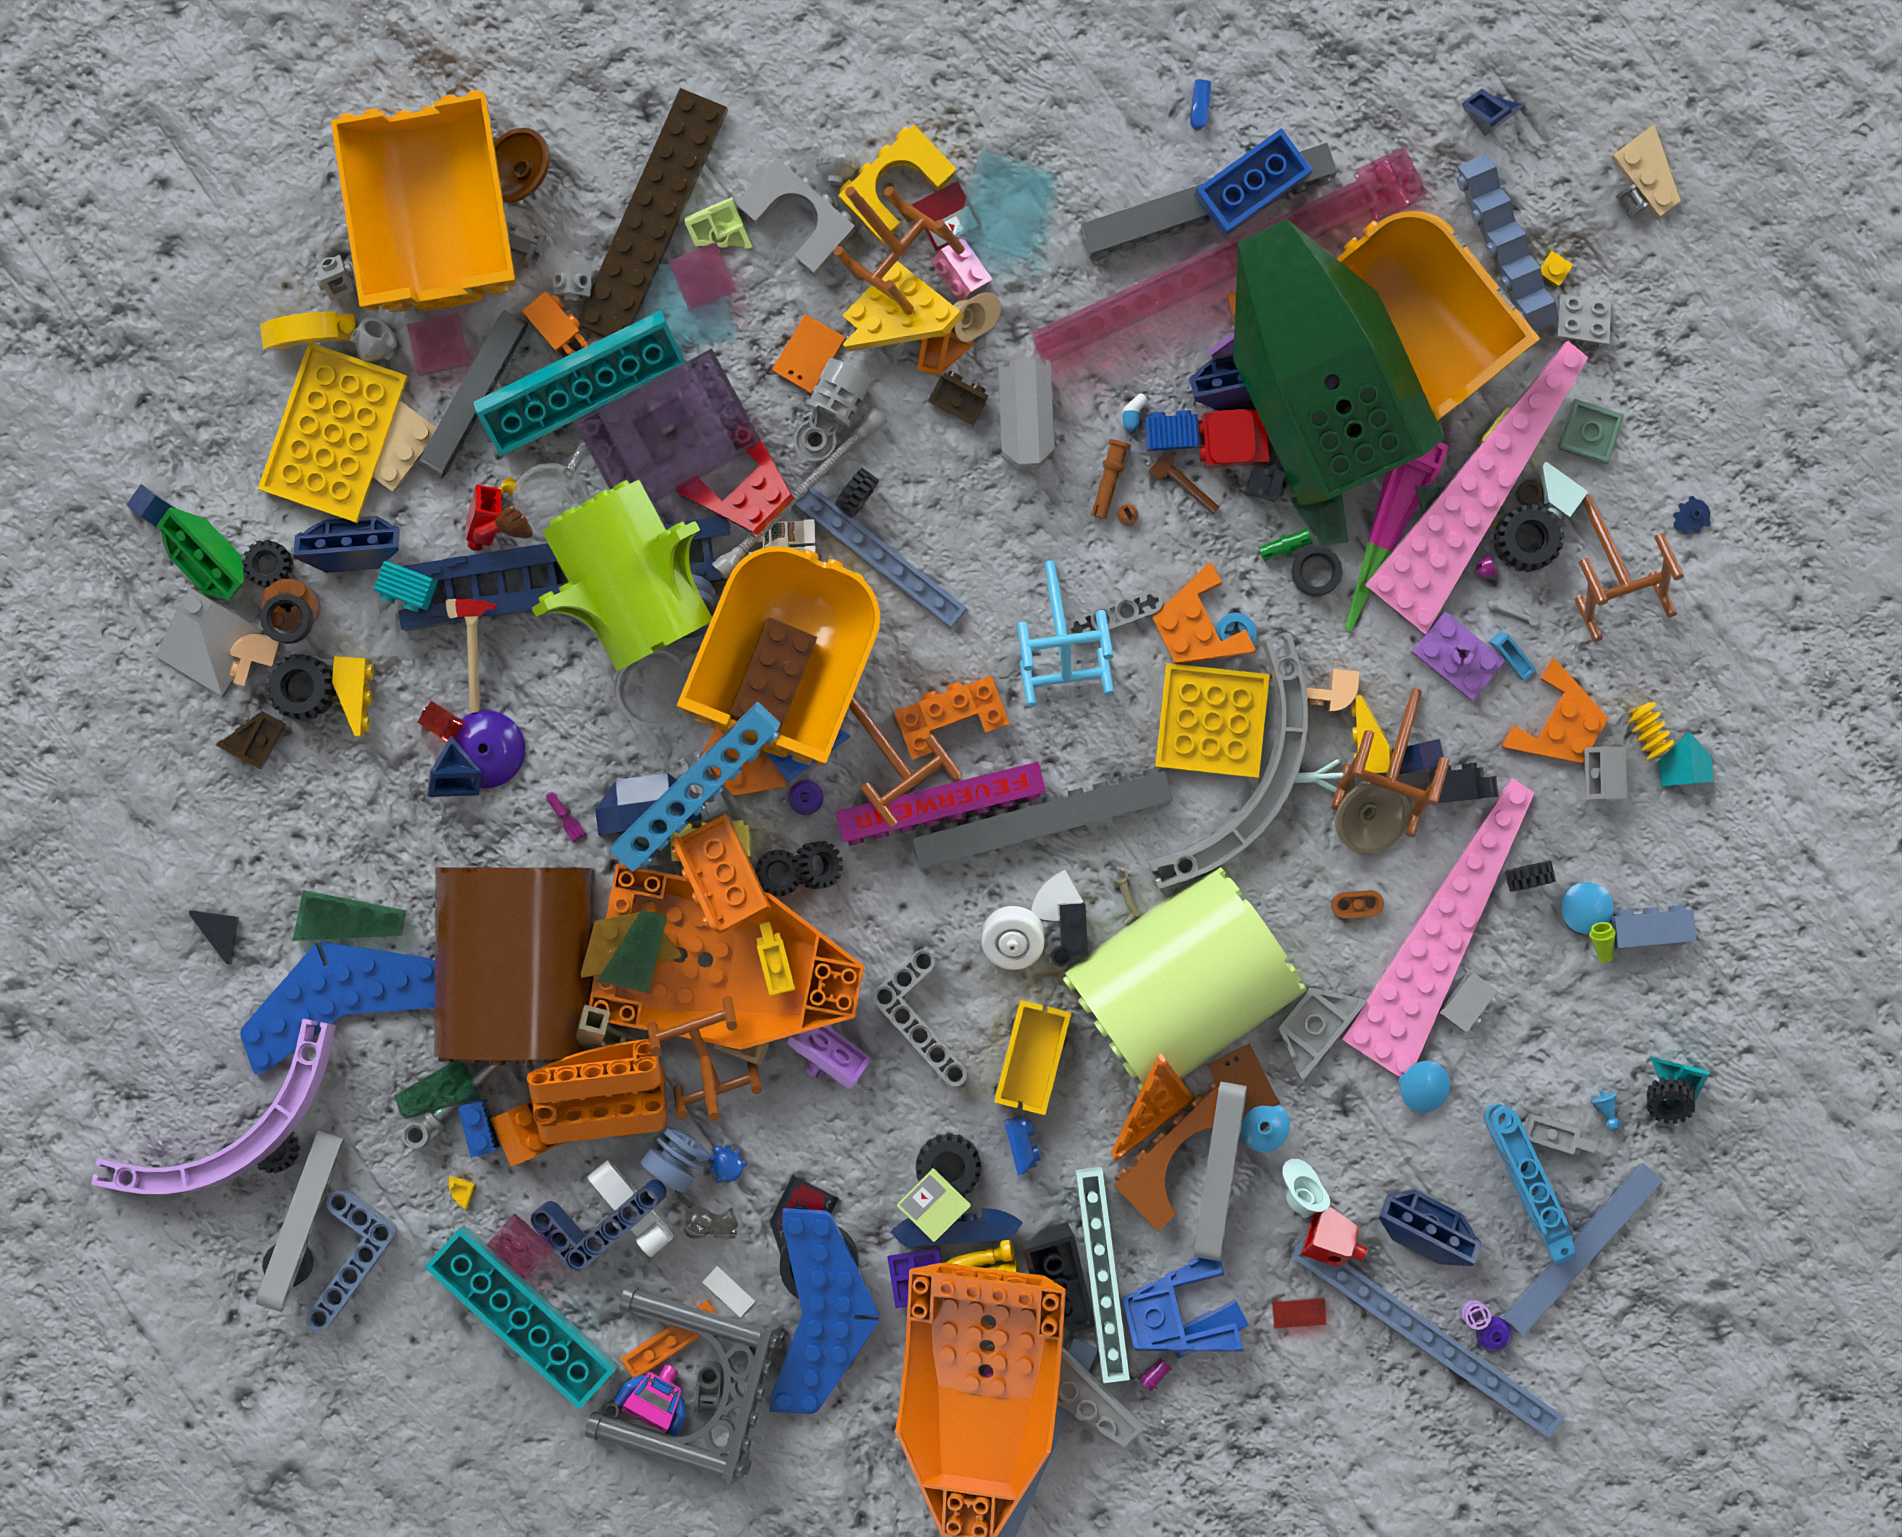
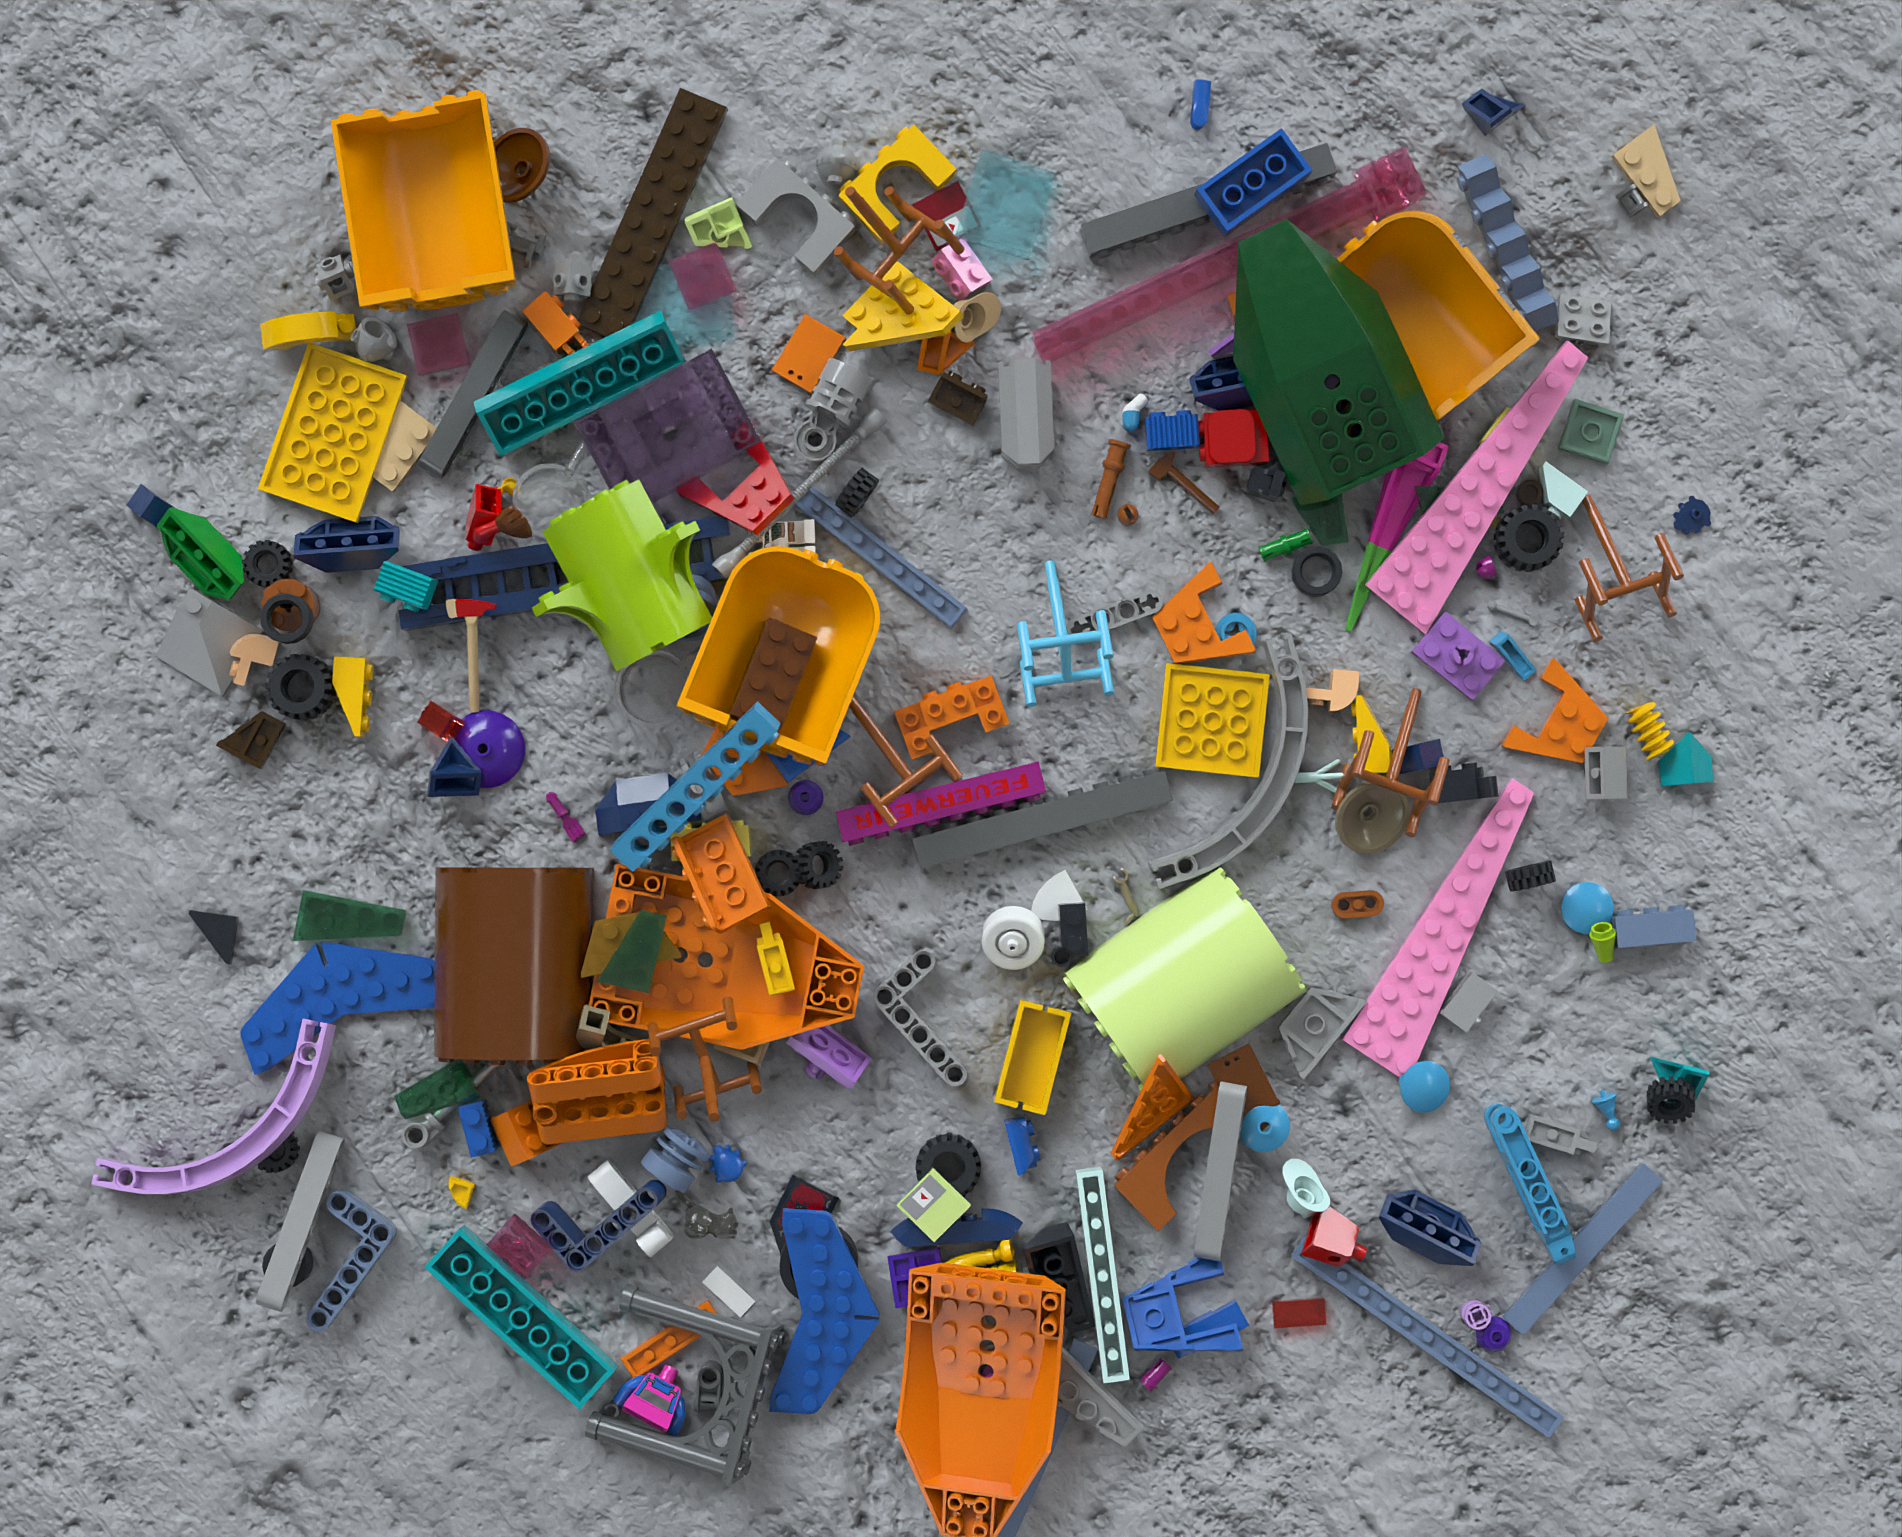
(1555, 269): yellow plate -> none

